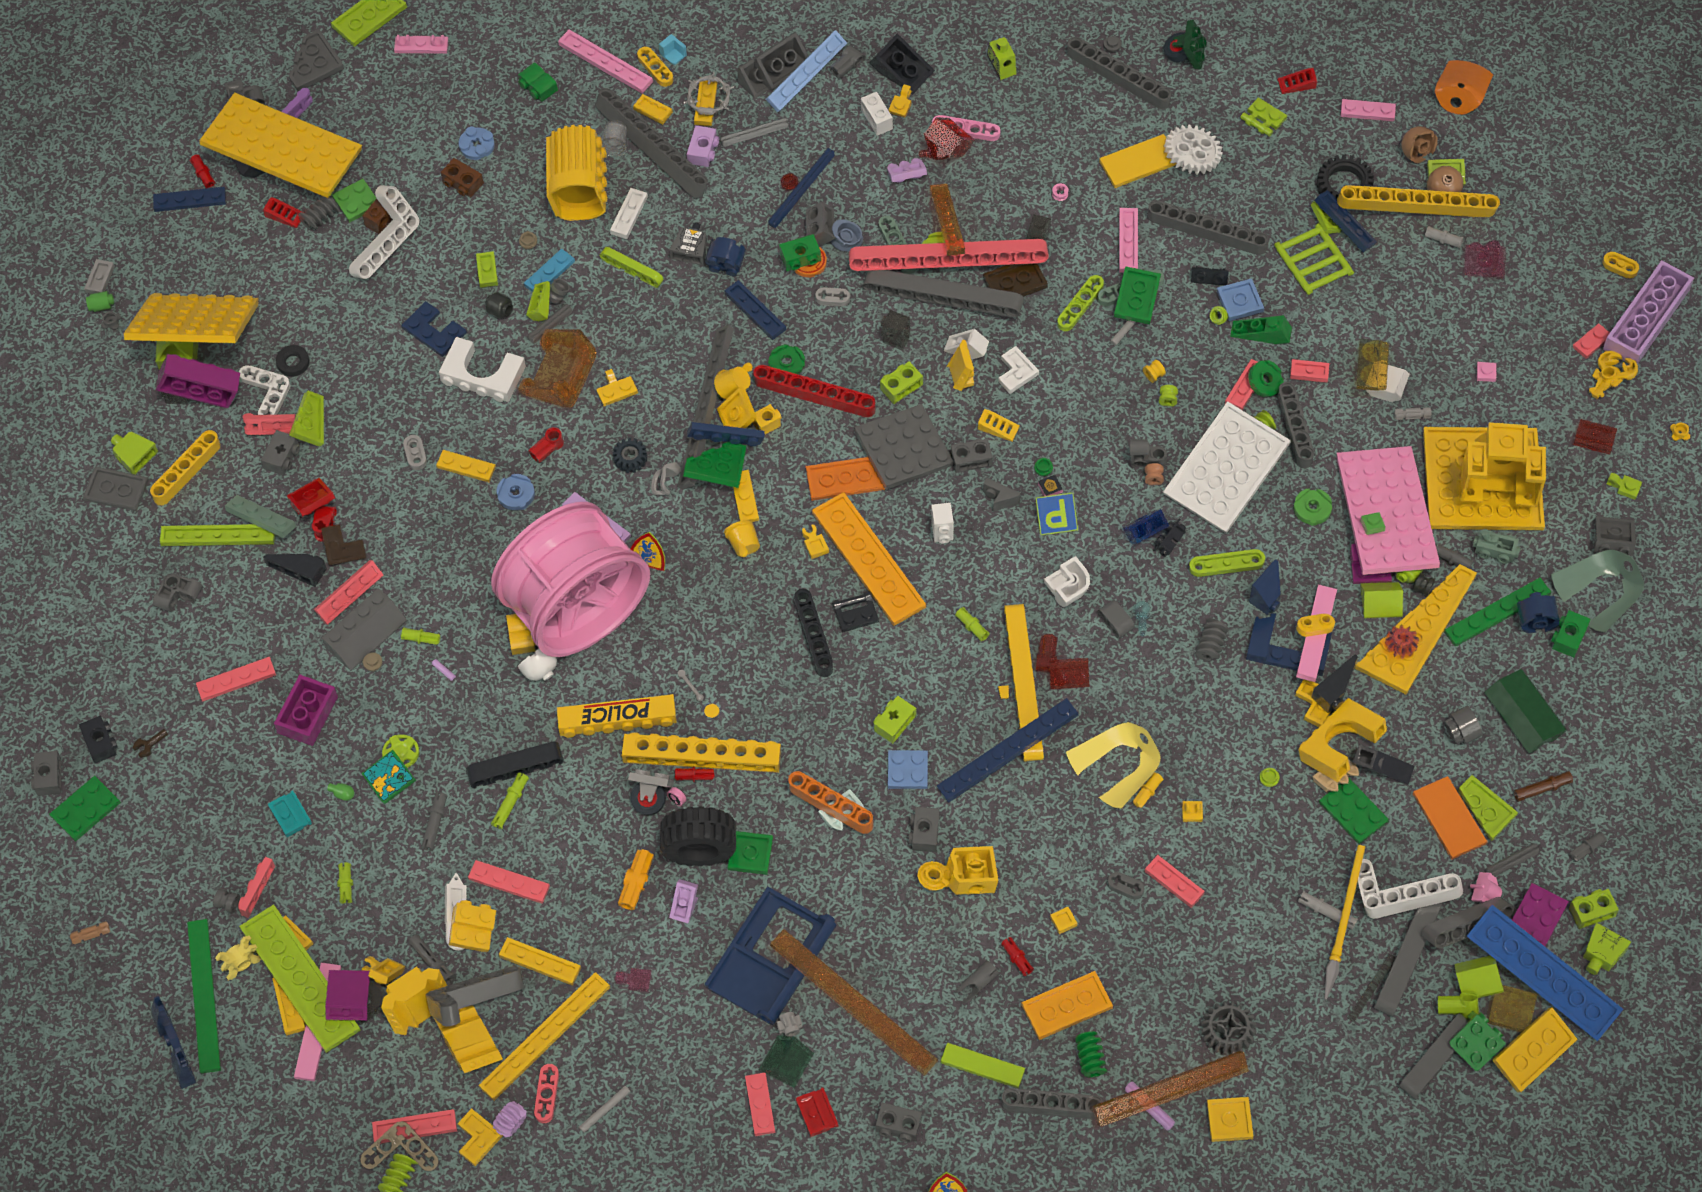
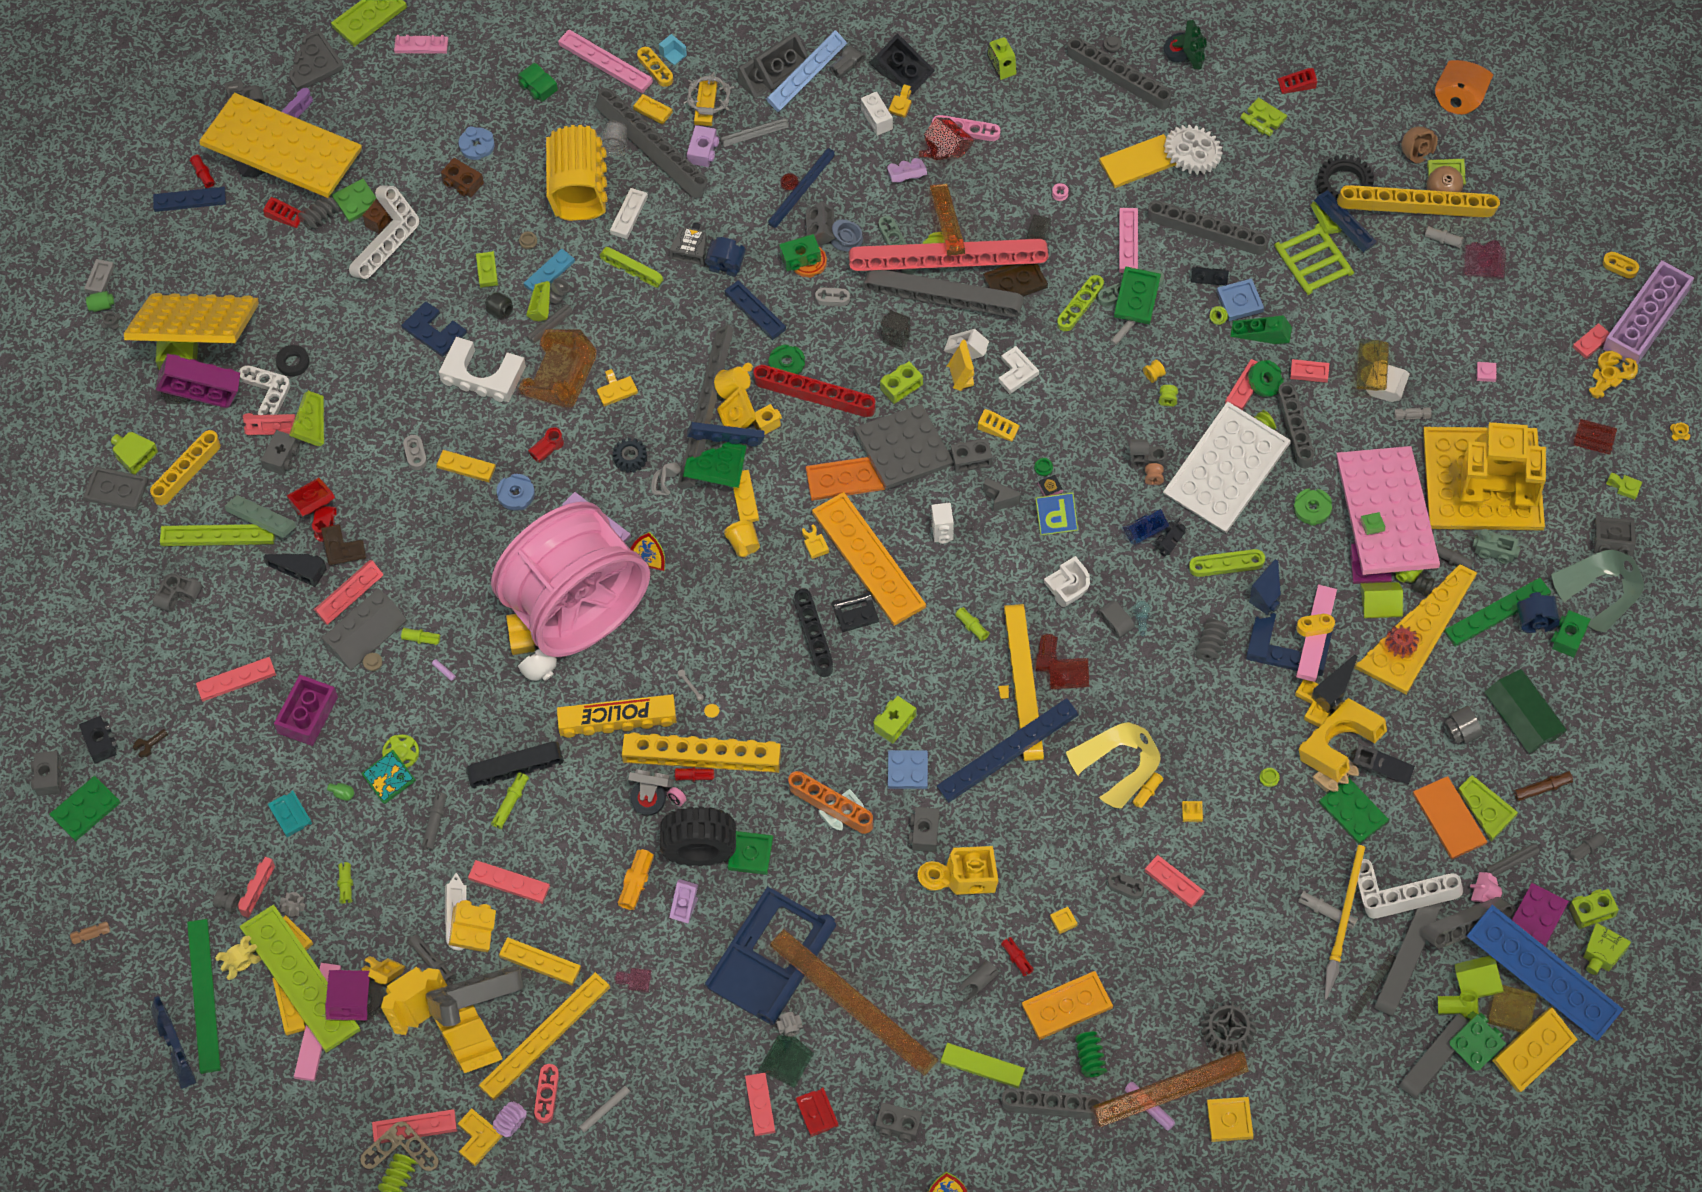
(292, 904): none -> light grey gear
(1368, 110): bright pink plate -> none

